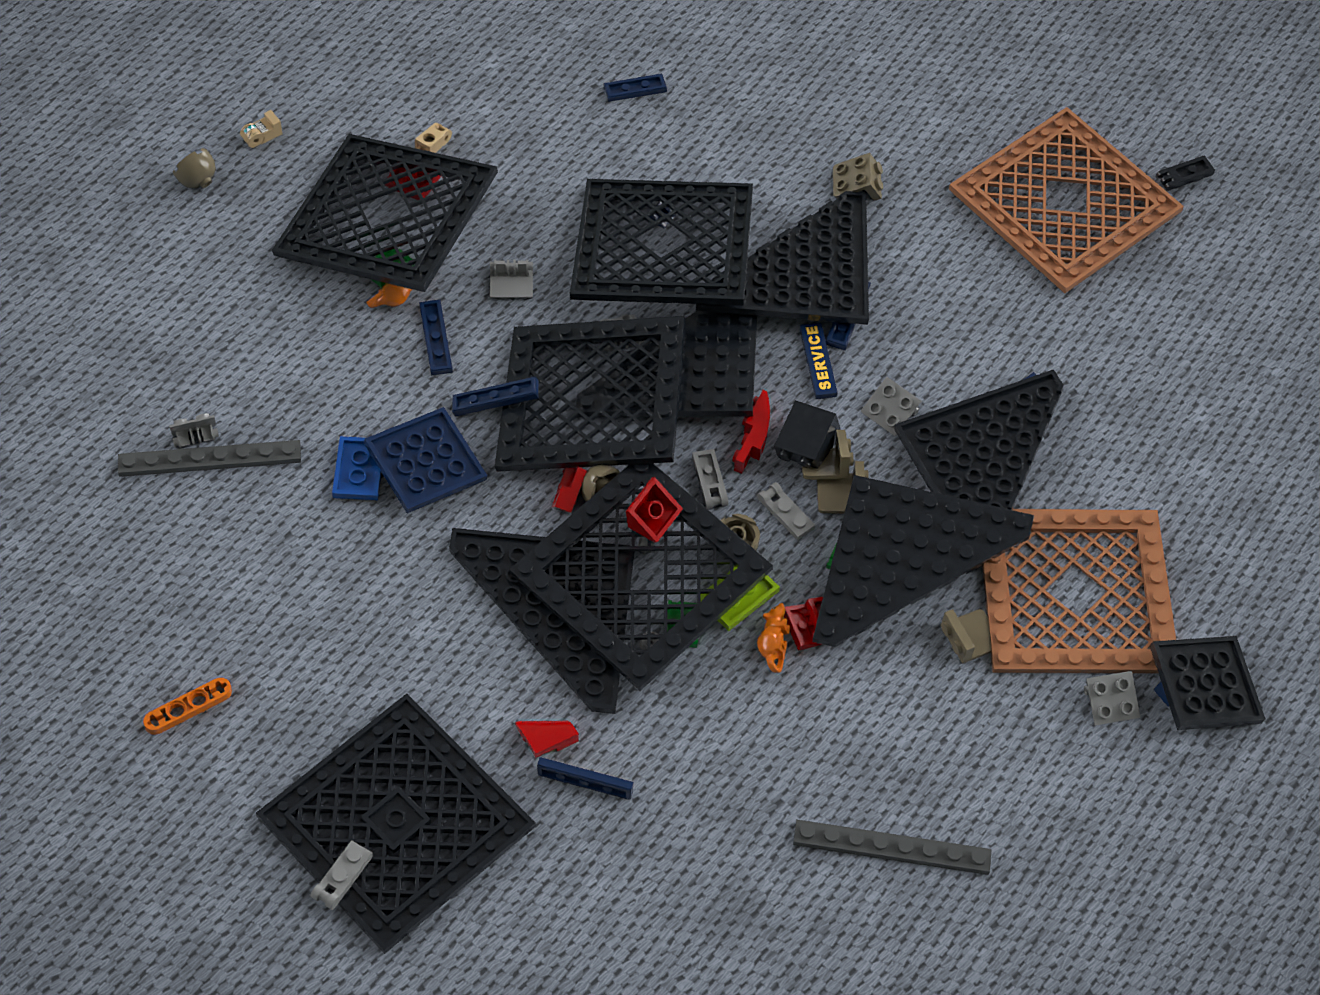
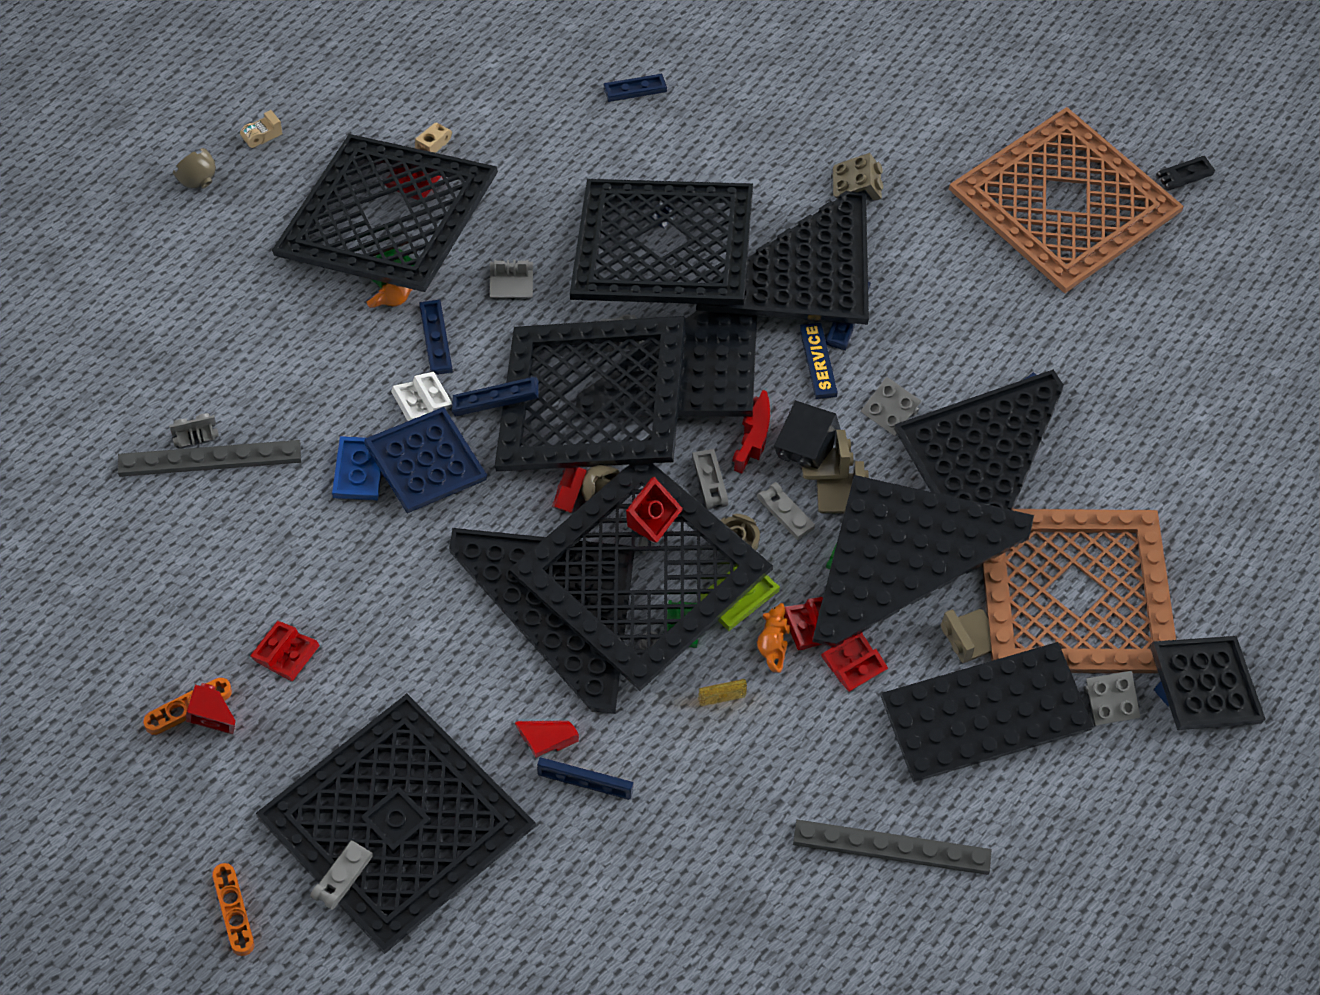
(209, 709): none -> red slope
(233, 909): none -> orange beam
(285, 650): none -> red slope
(421, 396): none -> white slope
(722, 692): none -> clear yellow tile
(854, 661): none -> red slope
(986, 711): none -> black plate

